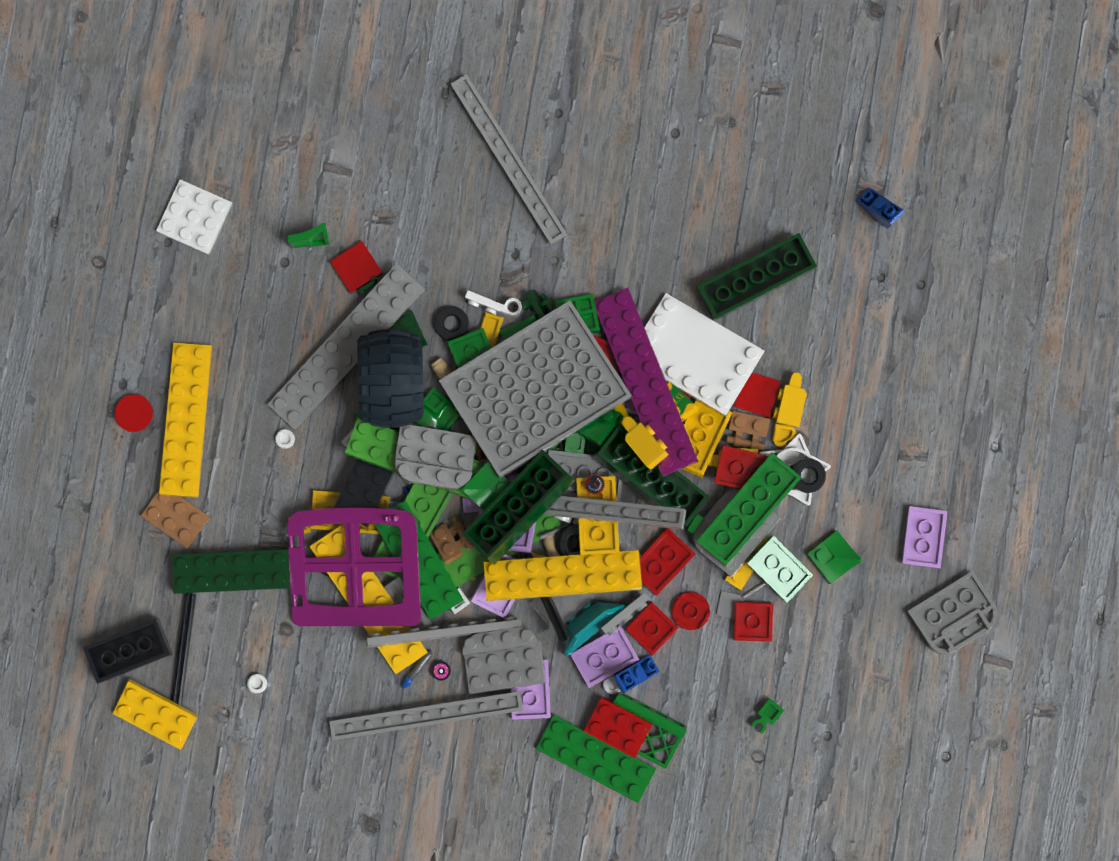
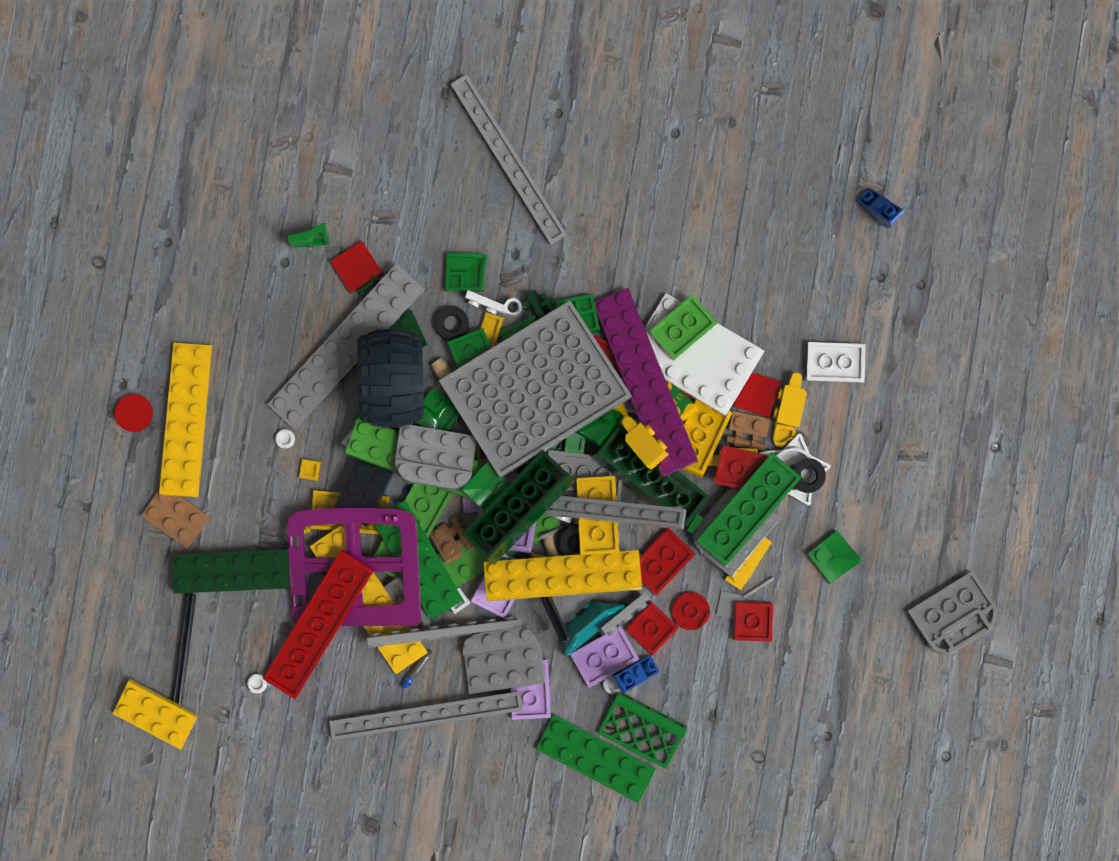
(128, 651): black brick -> none
(194, 217): white plate -> none
(310, 469): none -> yellow tile
(318, 624): none -> red plate
(441, 670): tile -> none
(465, 272): none -> green plate
(595, 484): black tile -> none
(618, 727): red plate -> none
(682, 327): none -> bright green plate
(756, 277): dark green brick -> none
(769, 713): green plate -> none
(779, 568): plate -> none
(835, 362): none -> white plate
(924, 537): lavender plate -> none

